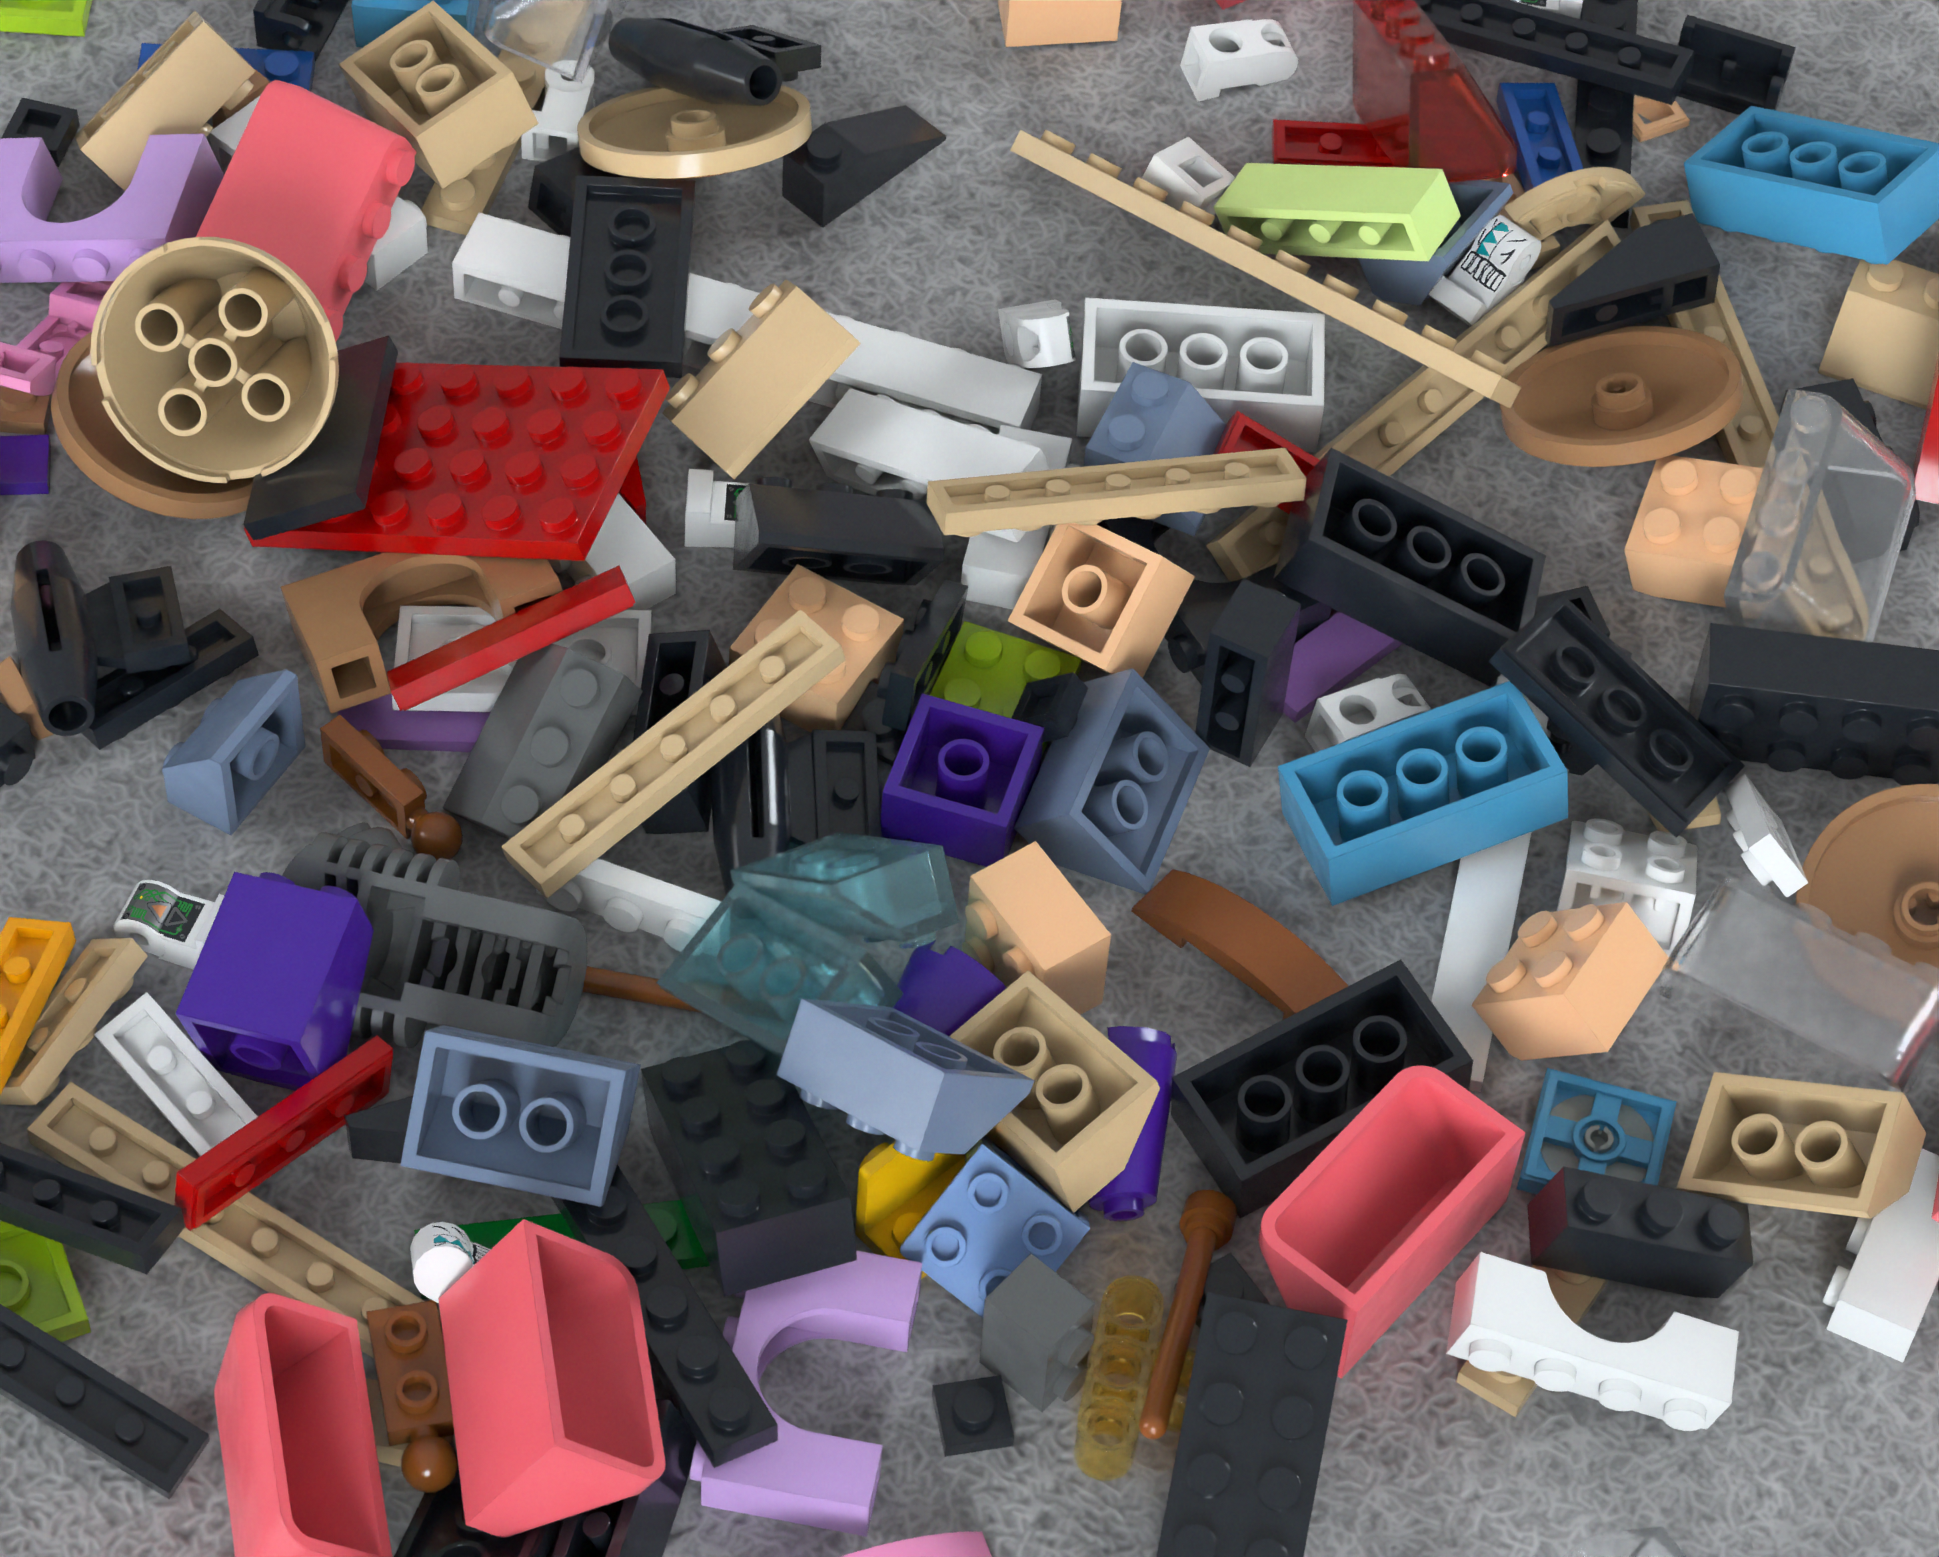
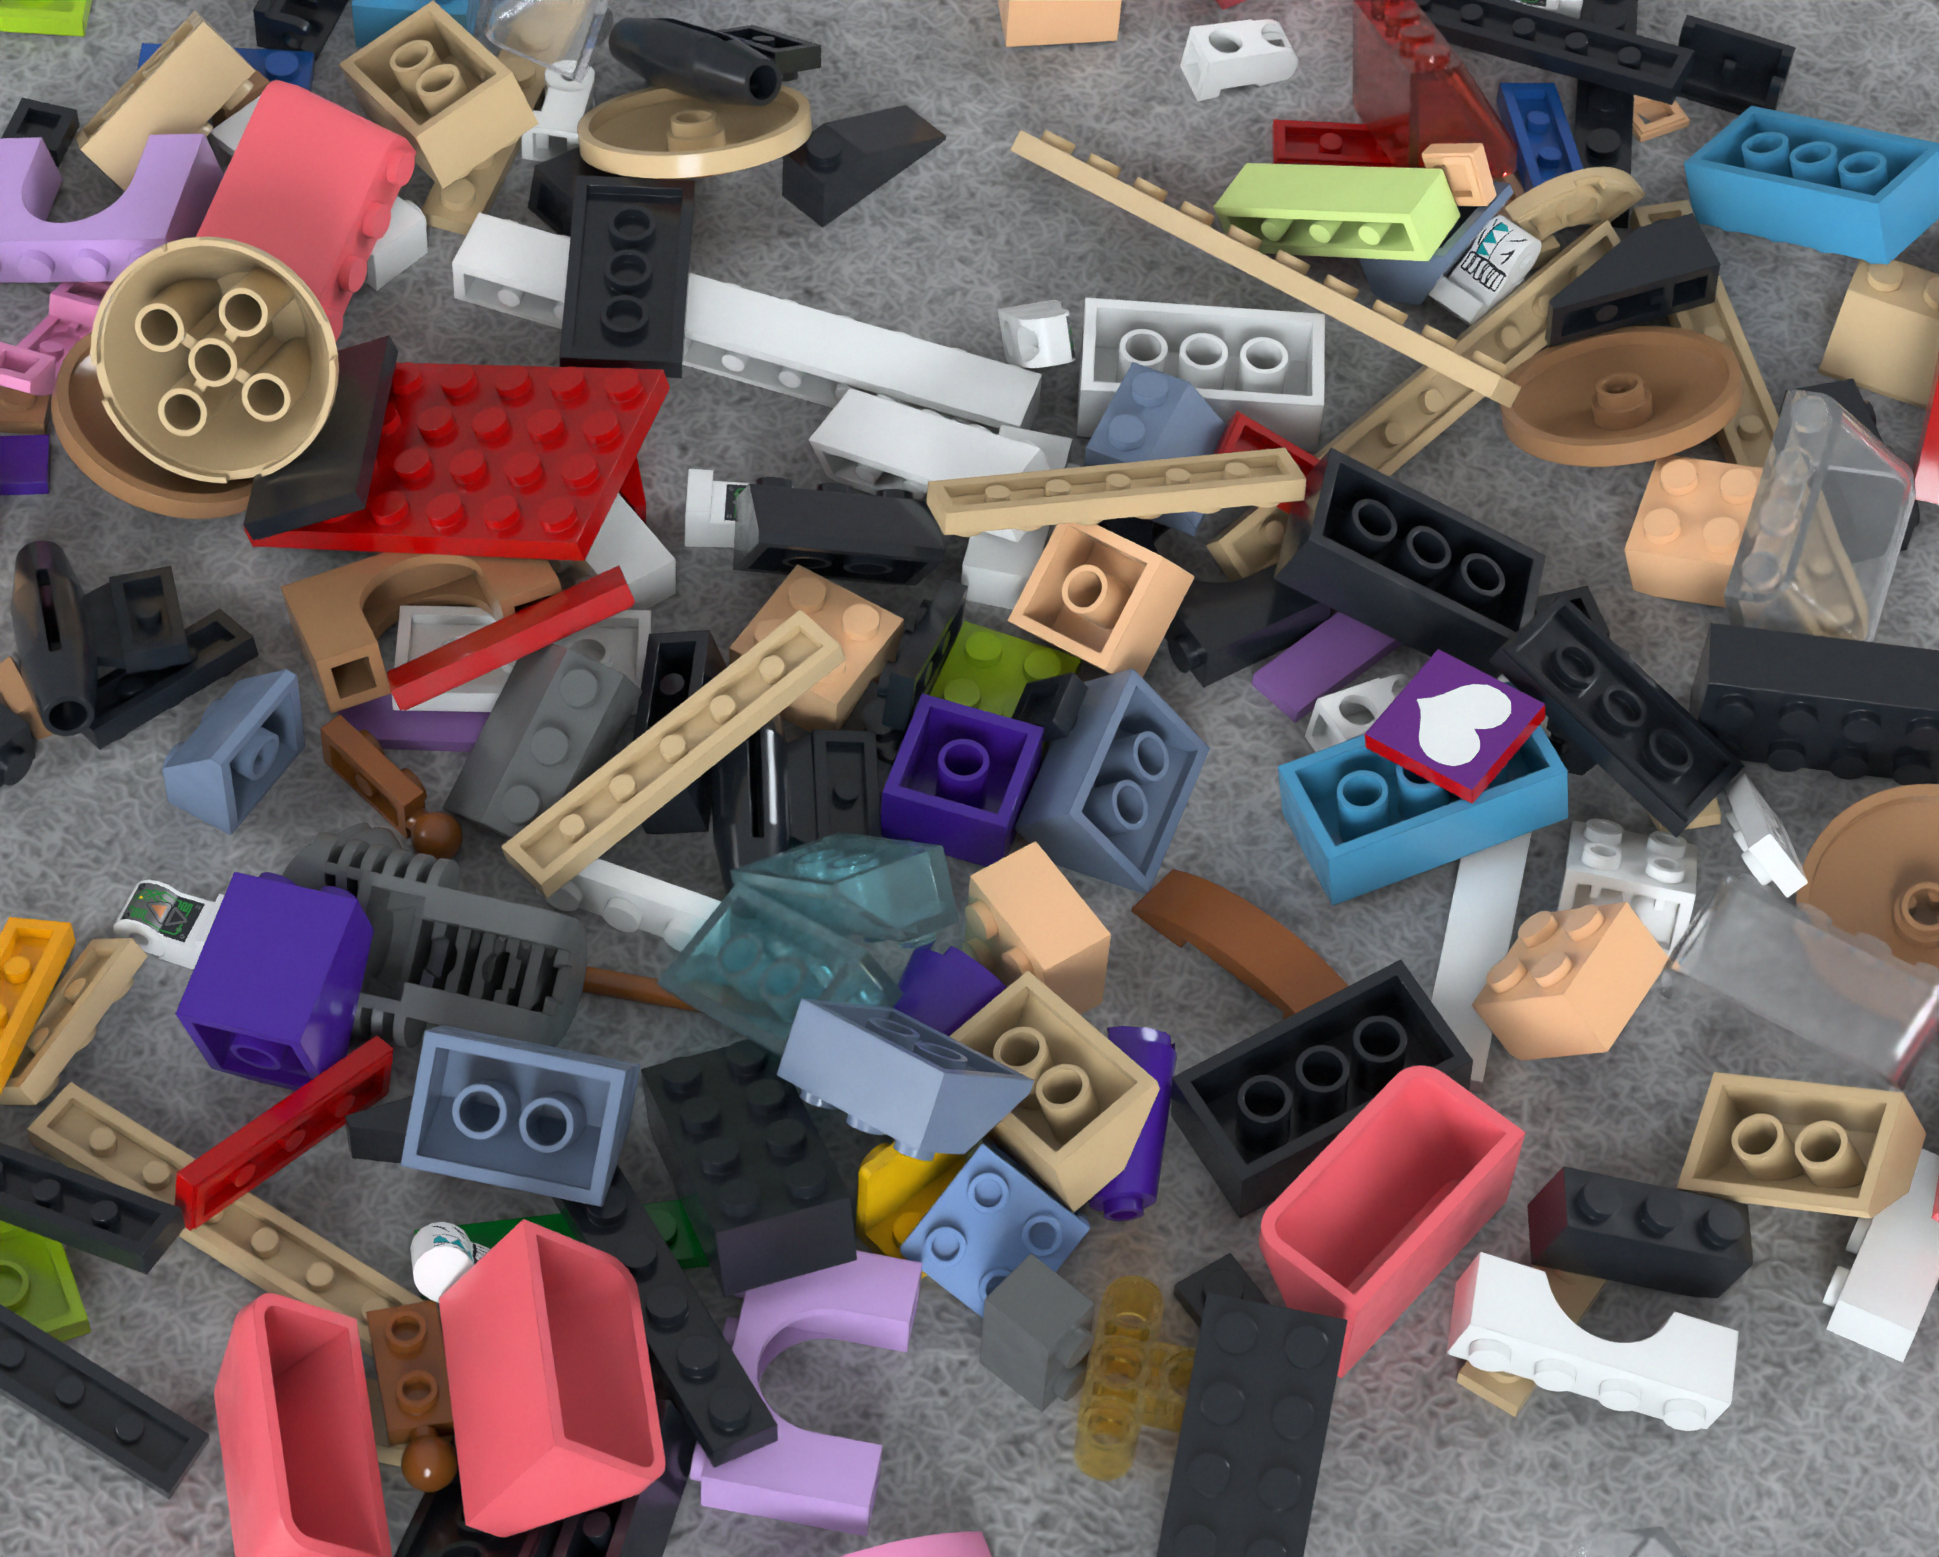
(174, 1075): white plate -> none
(759, 376): tan slope -> none
(972, 1415): black plate -> none
(1189, 176): white brick -> none
(1206, 1226): dark orange piece -> none
(1247, 671): black brick -> none
(1455, 726): none -> tile
(1465, 171): none -> light nougat tile
(1596, 1131): dark azure piece -> none

